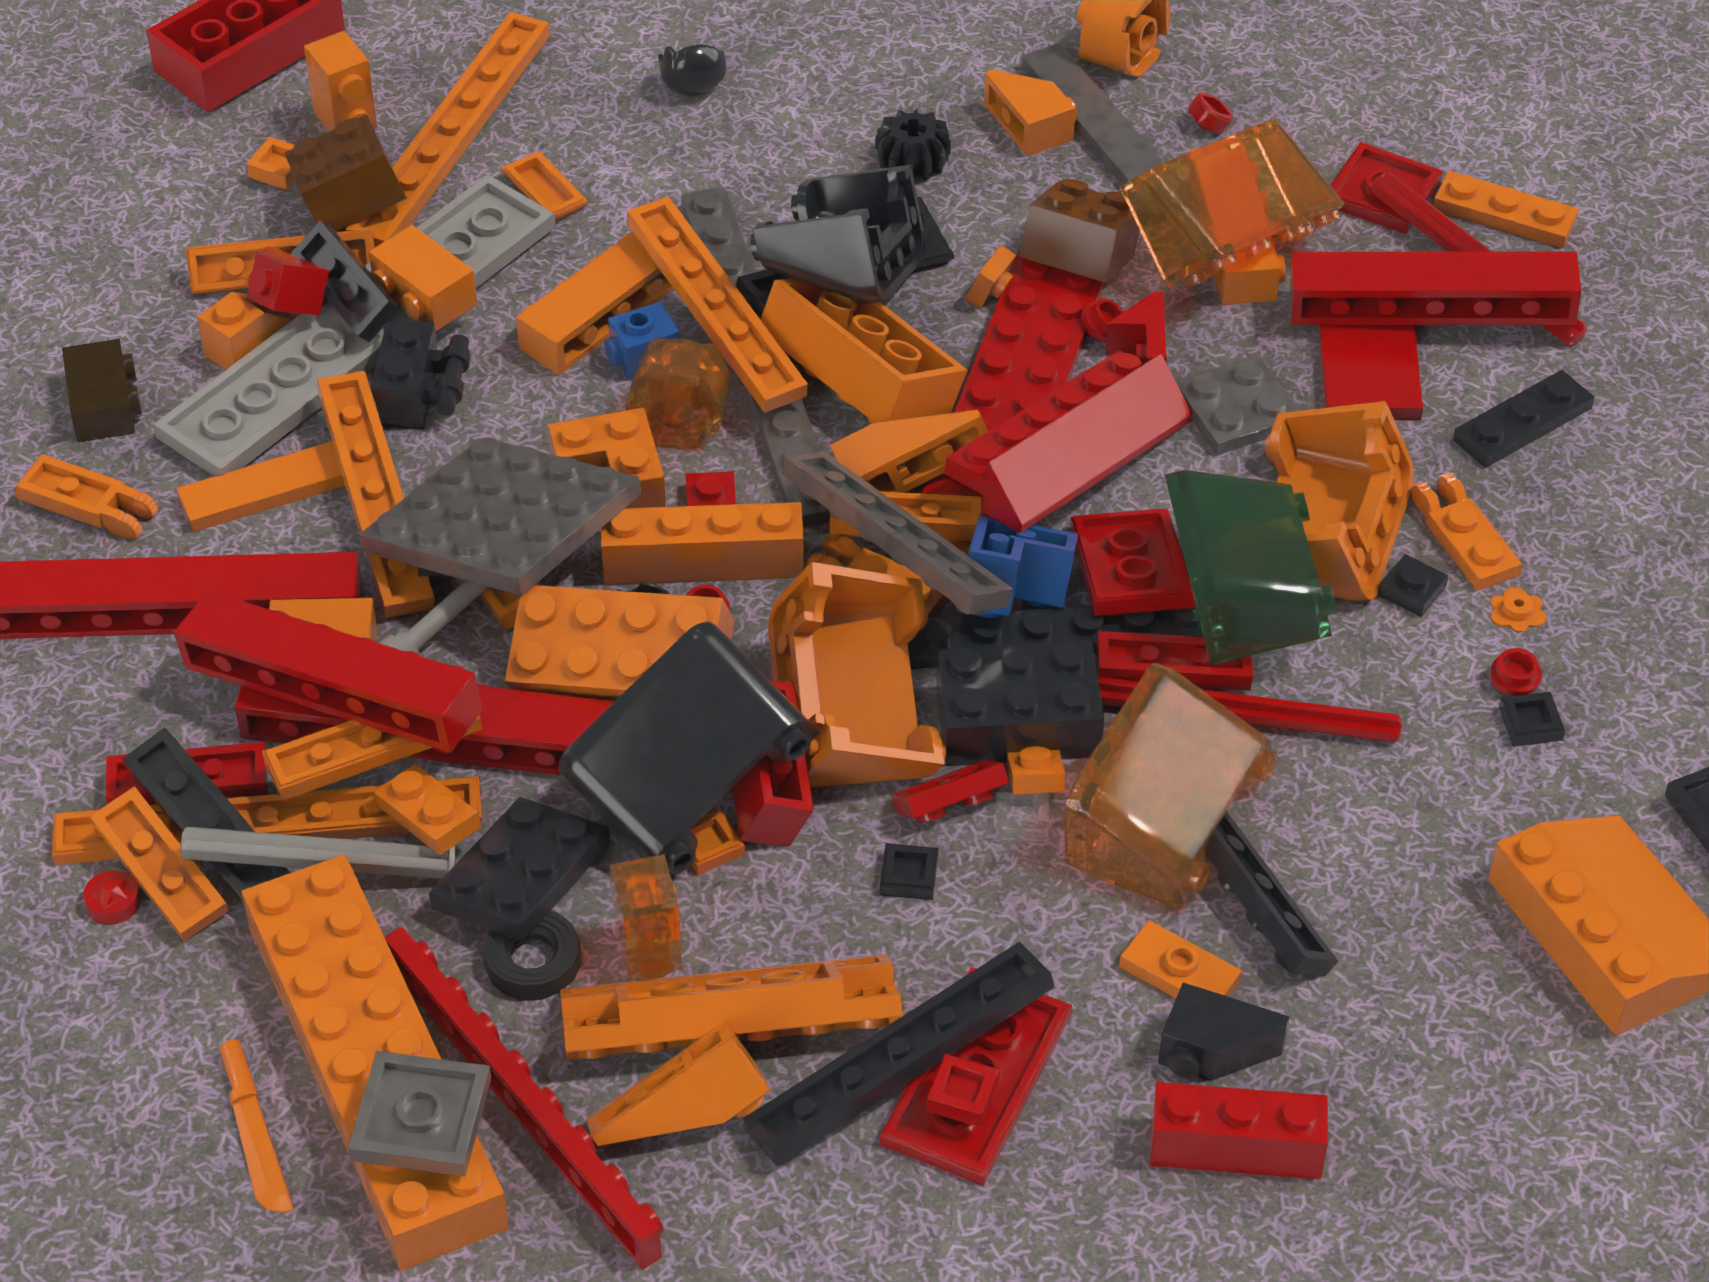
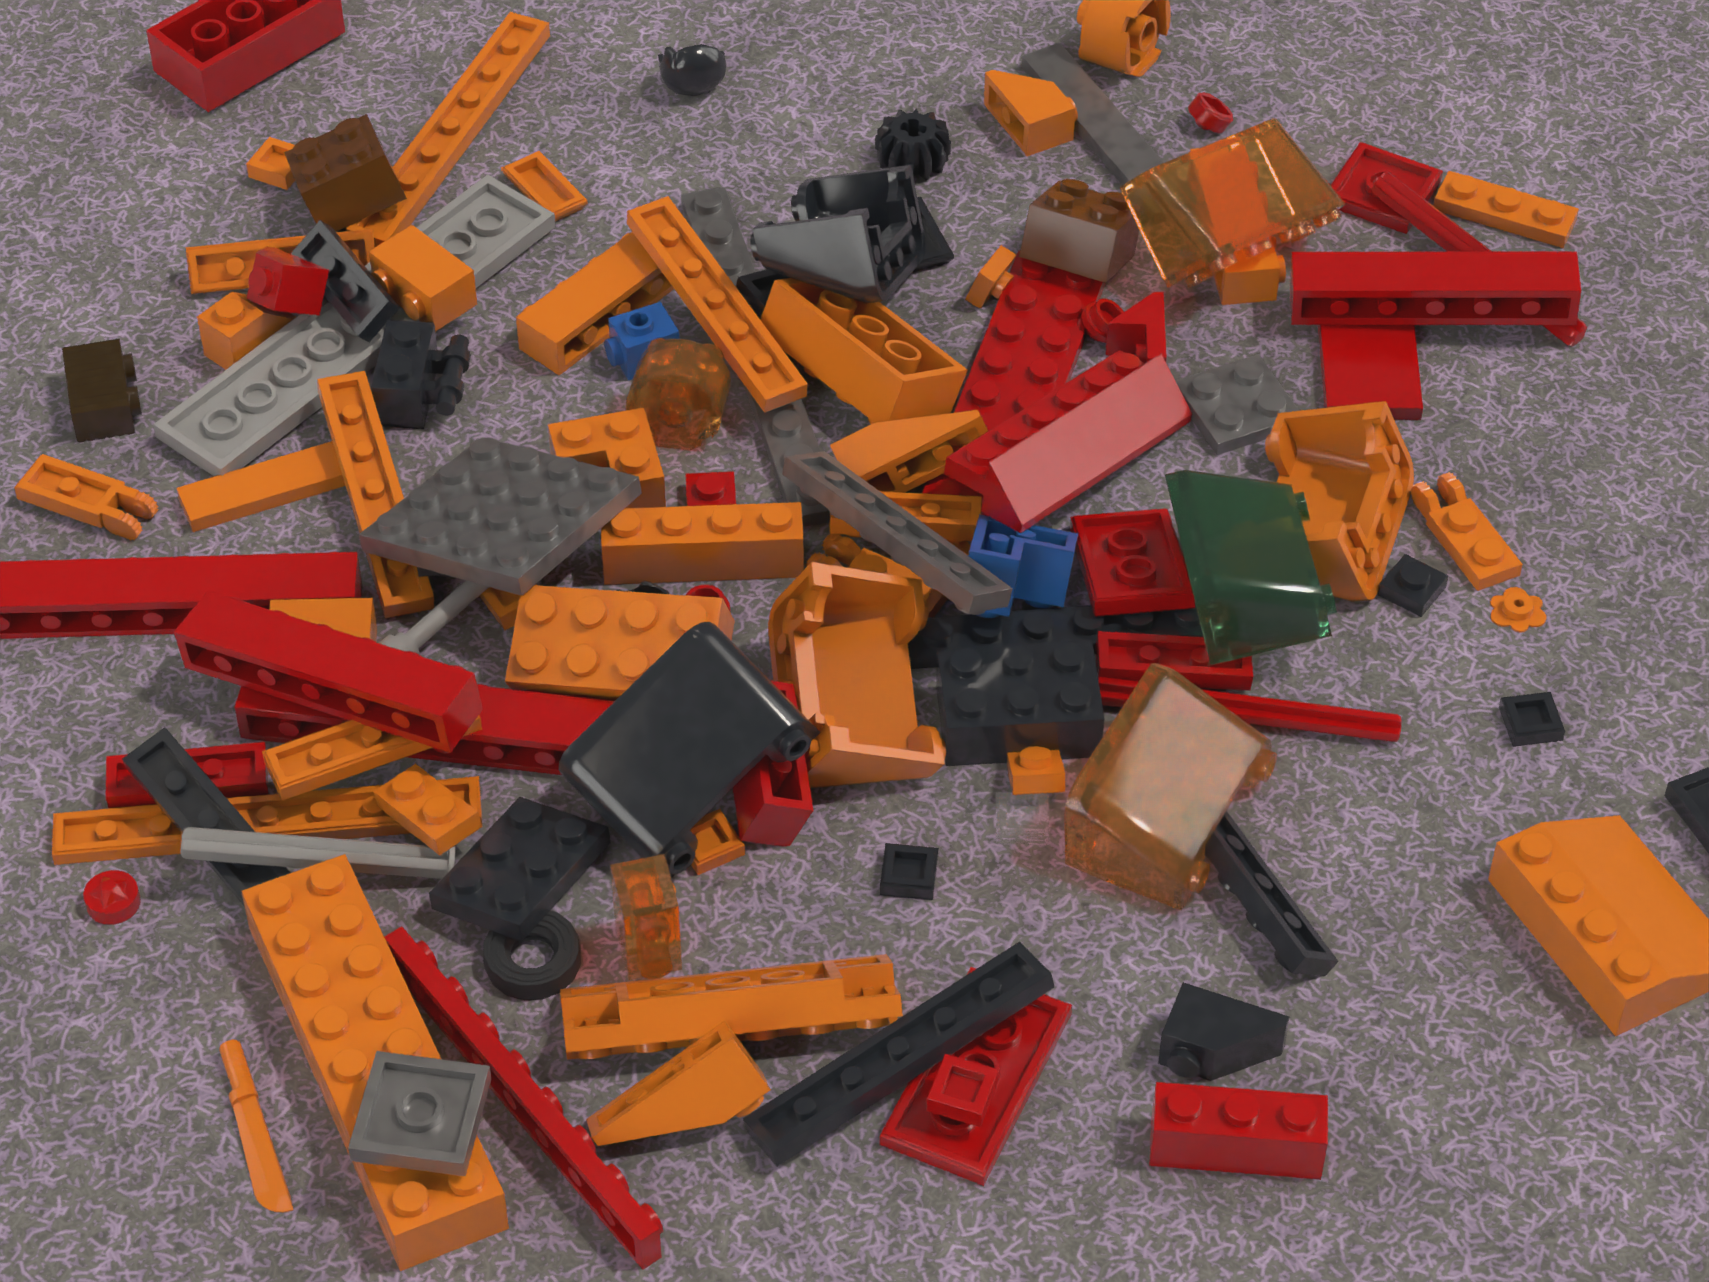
(156, 864): orange plate -> none
(339, 80): orange brick -> none
(971, 784): red plate -> none
(1170, 960): orange plate -> none
(1516, 672): red plate -> none
(1523, 418): black plate -> none

